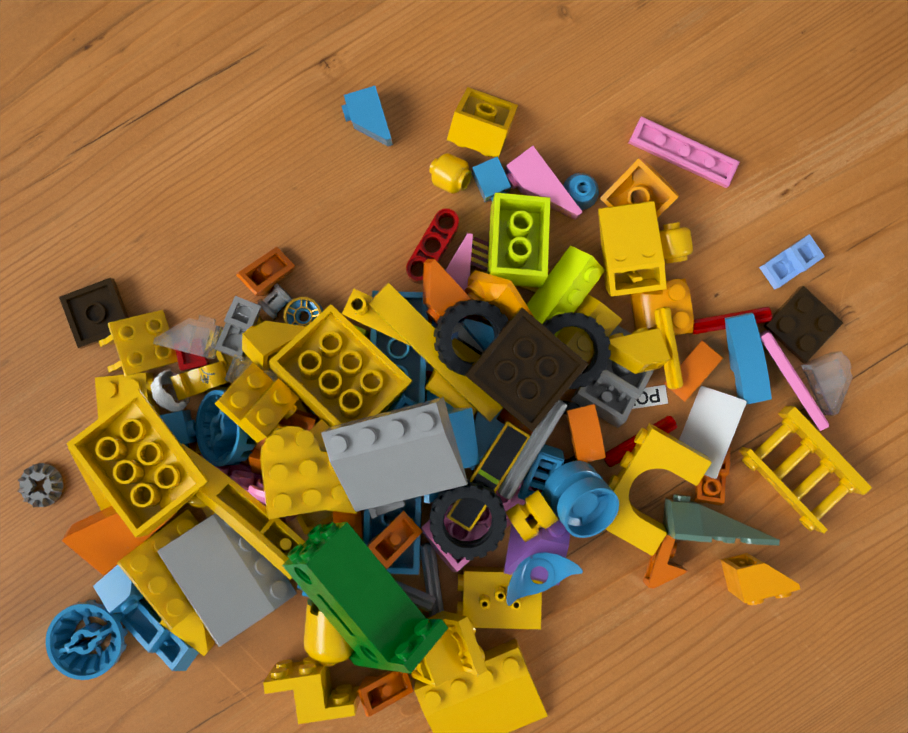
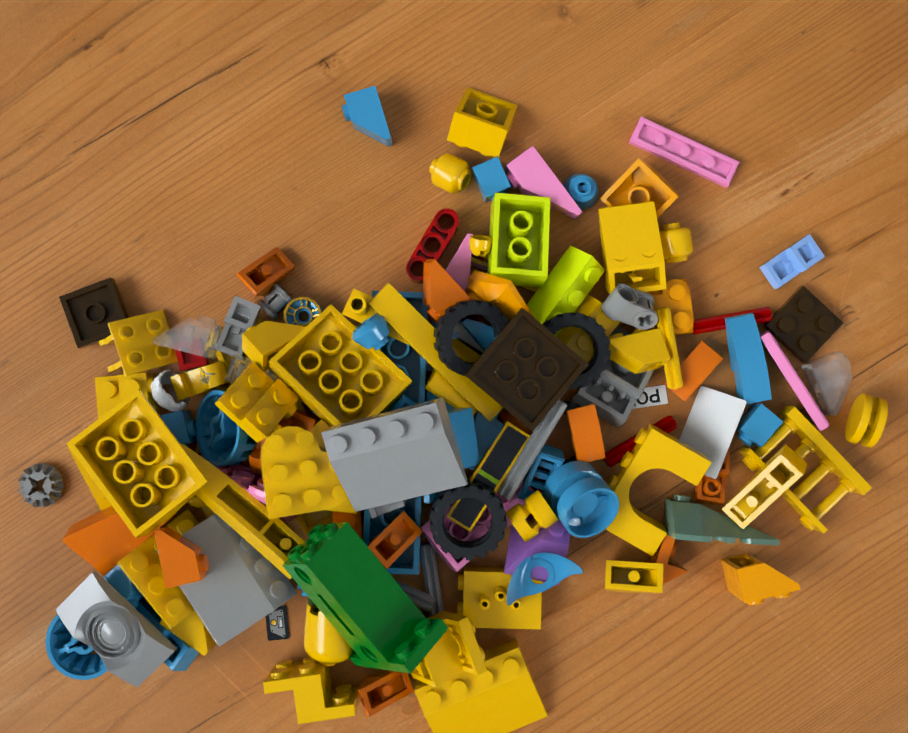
(114, 629): none -> light grey slope
(179, 558): none -> orange slope
(277, 624): none -> sticker
(372, 332): none -> dark azure cone
(480, 244): none -> yellow hinge
(631, 307): none -> light grey piece
(634, 577): none -> yellow slope
(757, 425): none -> dark azure brick
(765, 486): none -> yellow slope
(866, 420): none -> yellow head

